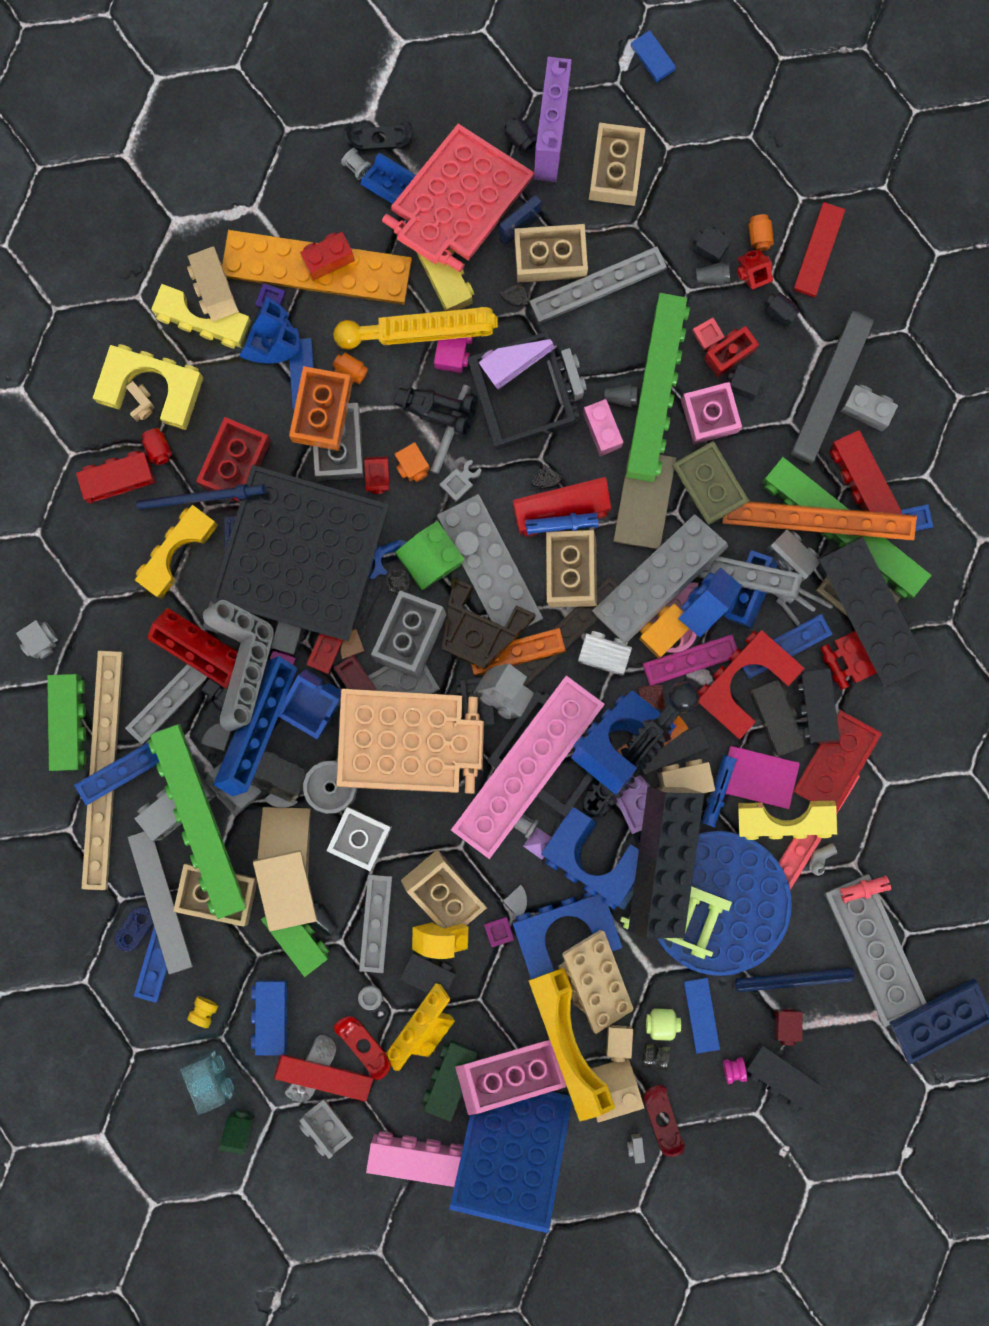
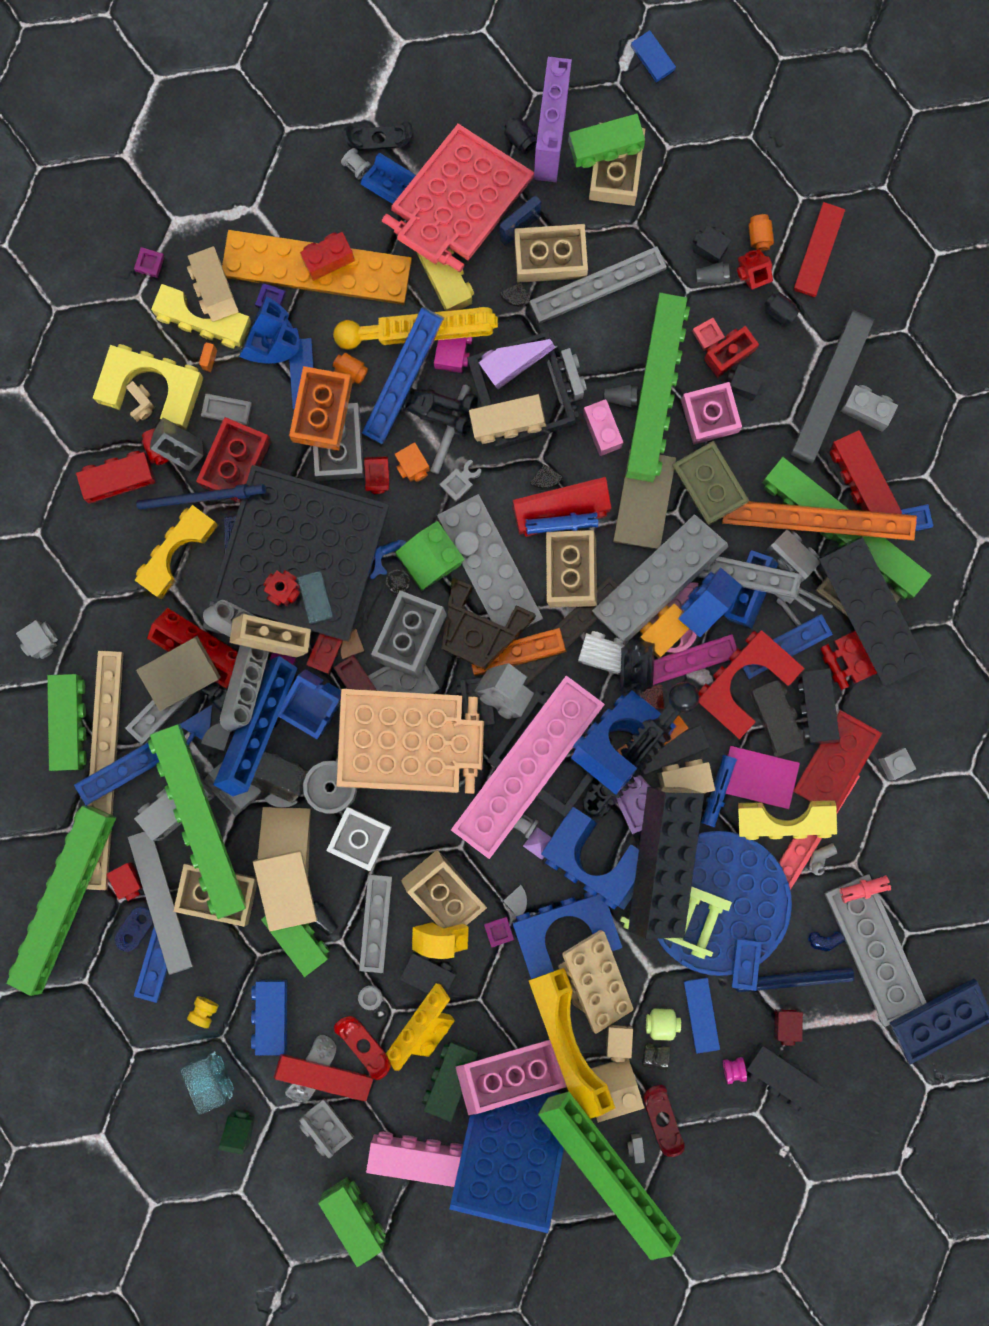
(60, 900): none -> bright green brick
(125, 881): none -> red brick
(149, 262): none -> magenta plate
(176, 444): none -> dark grey brick
(178, 673): none -> dark tan tile
(198, 724): none -> blue piece
(208, 357): none -> orange tile
(218, 407): none -> light grey tile
(270, 635): none -> tan brick
(288, 594): none -> red brick
(315, 597): none -> clear light blue tile
(353, 1221): none -> bright green brick
(403, 375): none -> blue tile
(507, 419): none -> tan brick
(606, 141): none -> bright green brick
(609, 1176): none -> bright green brick
(637, 666): none -> black hinge
(746, 964): none -> blue plate
(823, 943): none -> clear blue arm
(897, 764): none -> light grey brick

